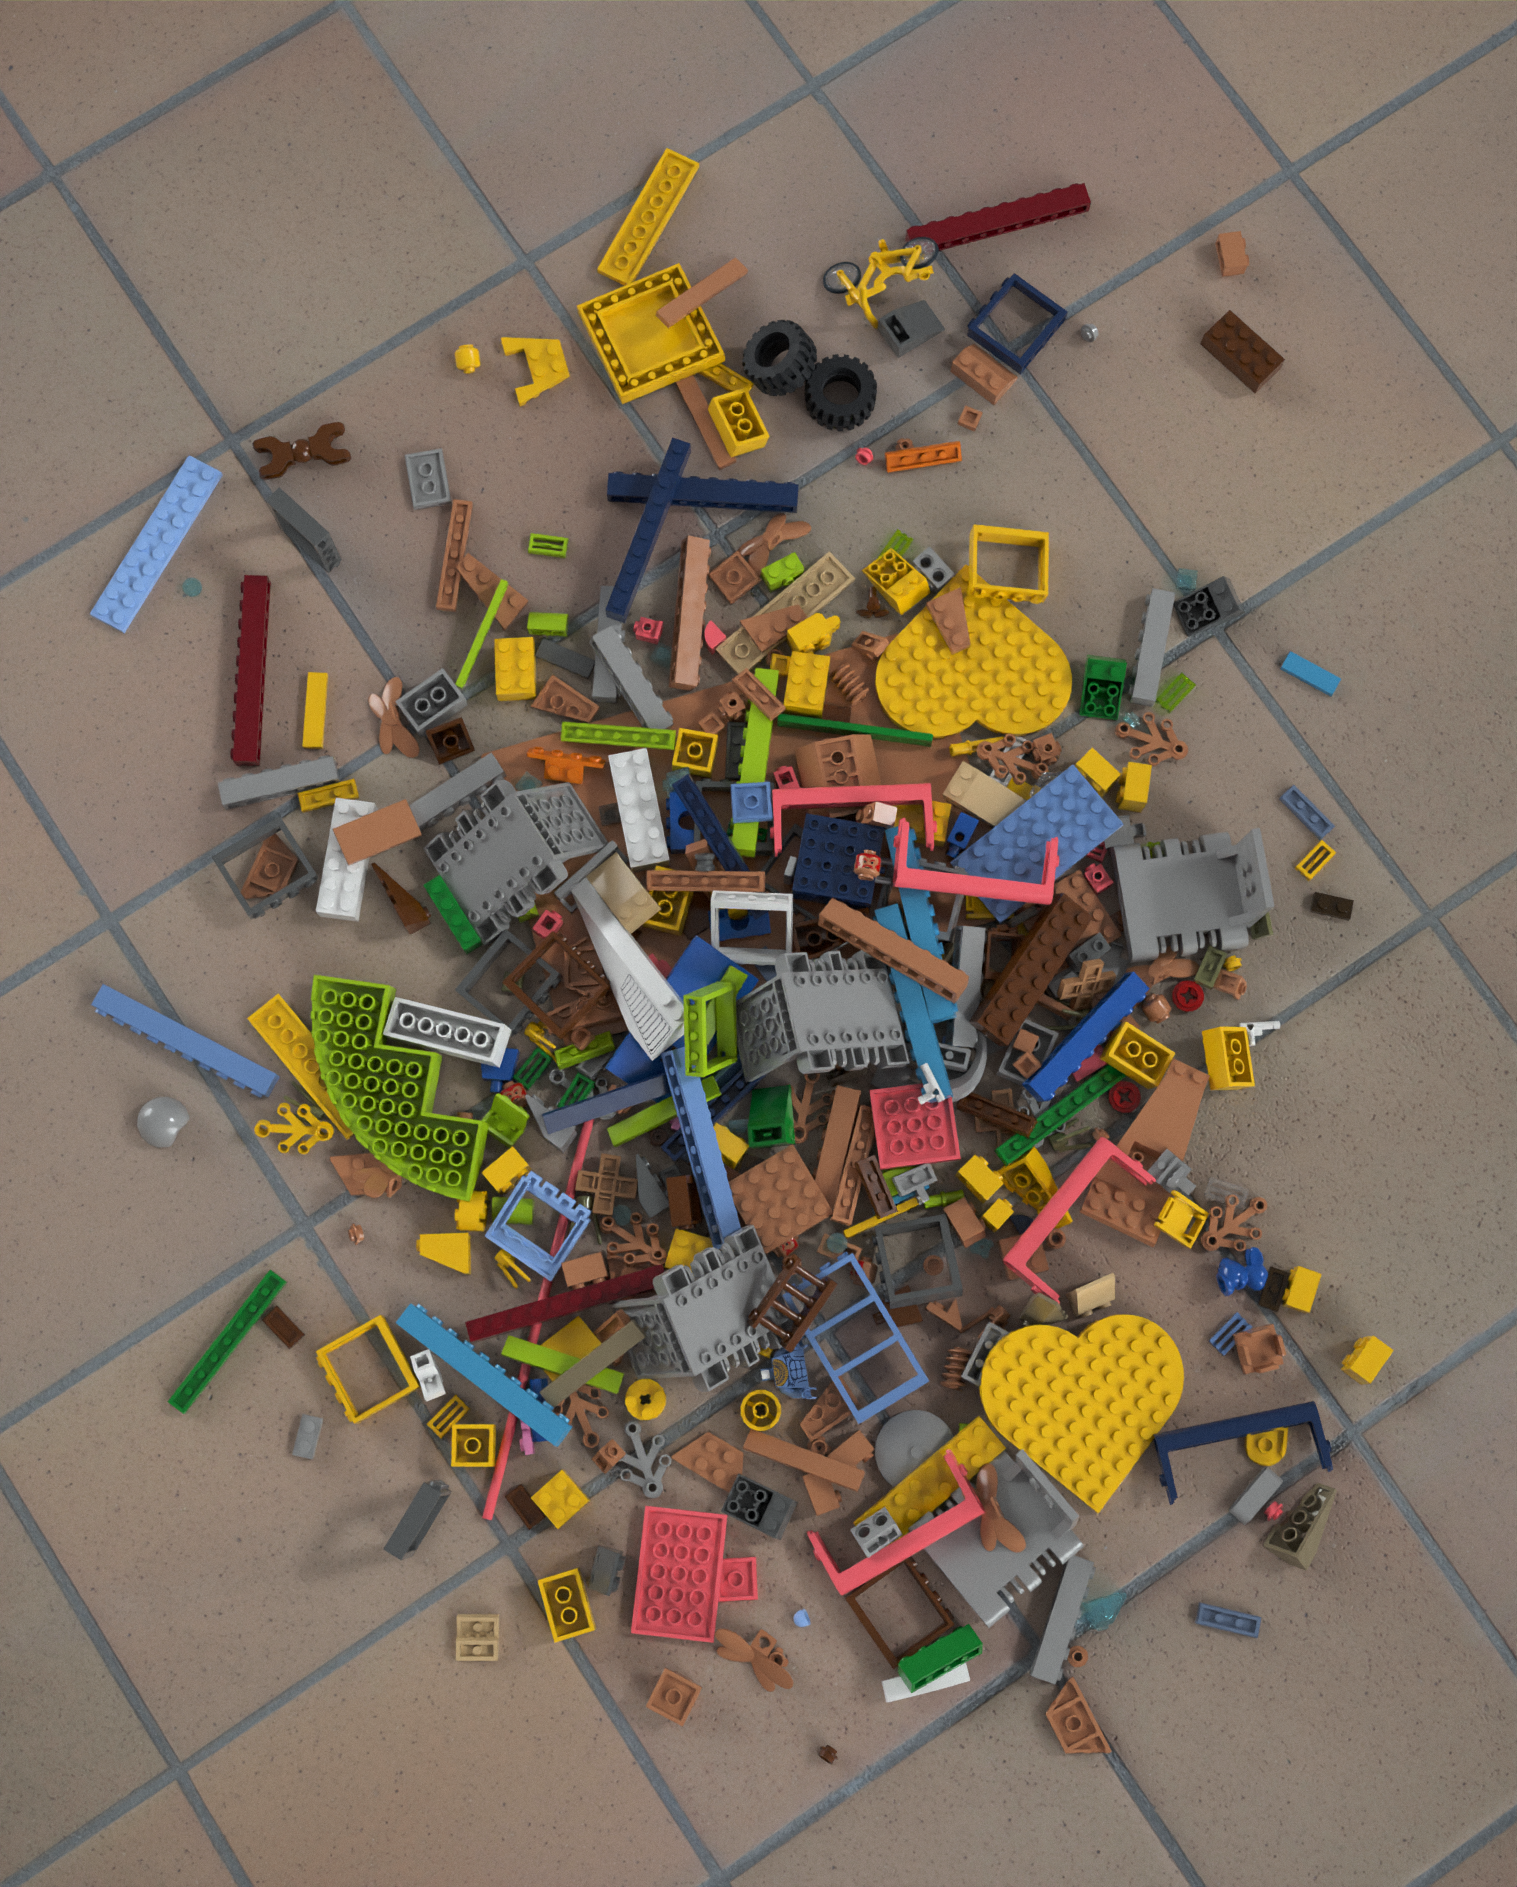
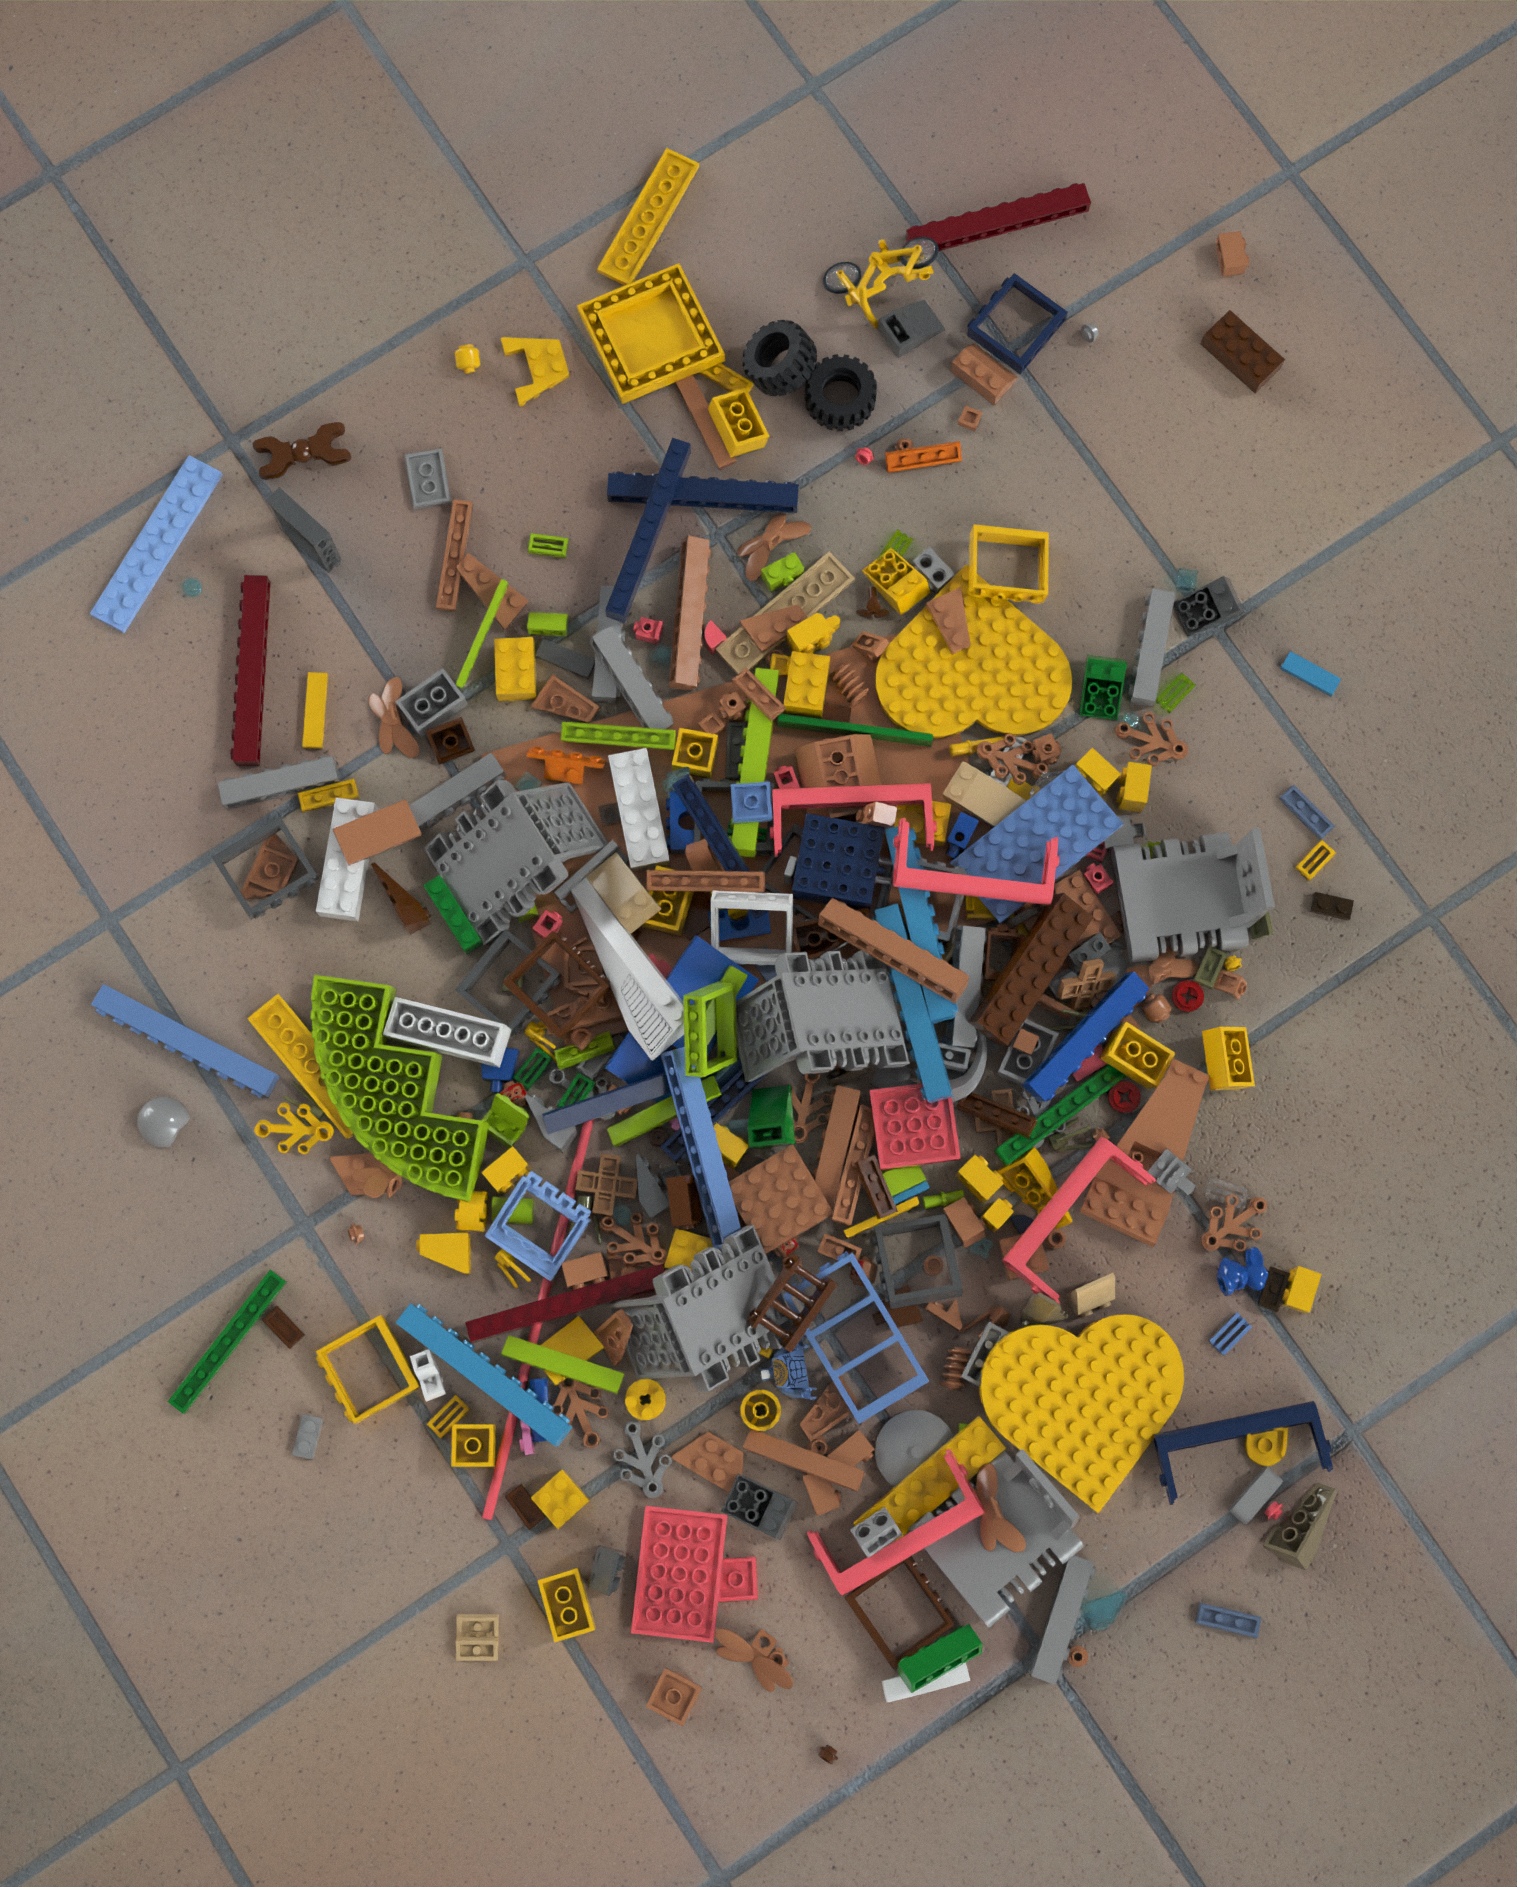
(418, 1519): dark grey window -> none
(593, 1363): dark tan tile -> none
(608, 1456): nougat bracket -> none
(701, 292): nougat tile -> none
(704, 862): dark grey wheel -> none
(734, 577): nougat tile -> none
(801, 1618): light blue hinge -> none
(837, 1243): clear light blue plate -> none
(867, 865): nougat head -> none
(915, 1181): light grey plate -> none
(930, 1087): white hose -> none
(1027, 1064): nougat plate -> none
(1075, 1723): nougat wing -> none
(1176, 1217): yellow container -> none
(1257, 1028): white hose -> none
(1259, 1349): nougat panel -> none
(1366, 1359): yellow brick -> none

